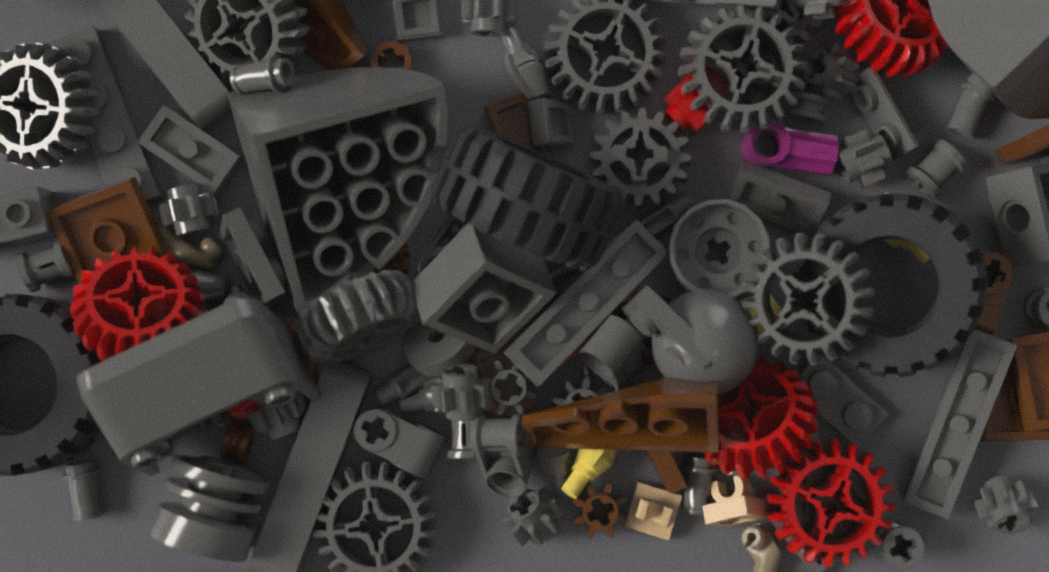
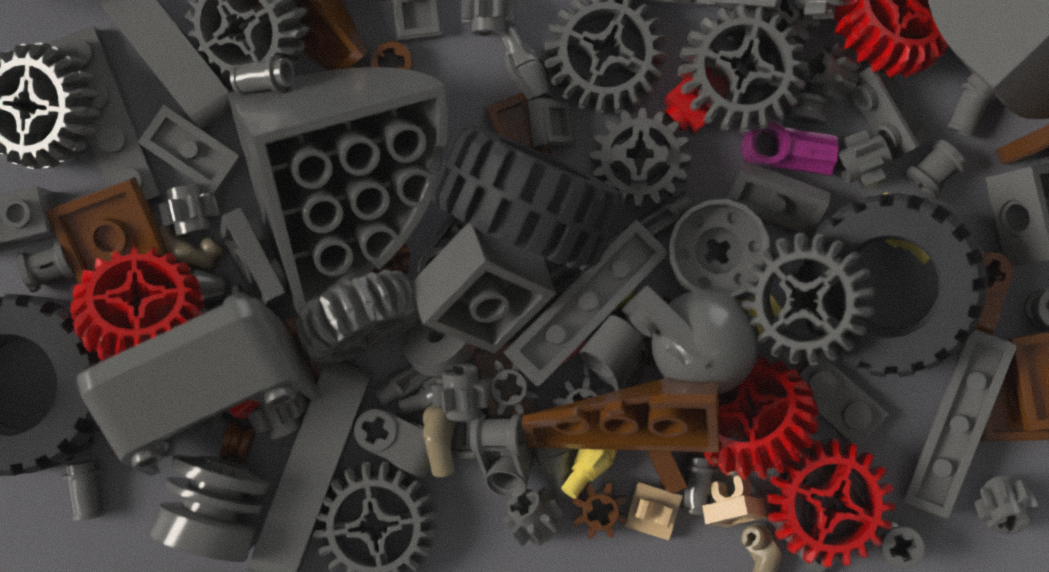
(438, 438): none -> dark tan arm

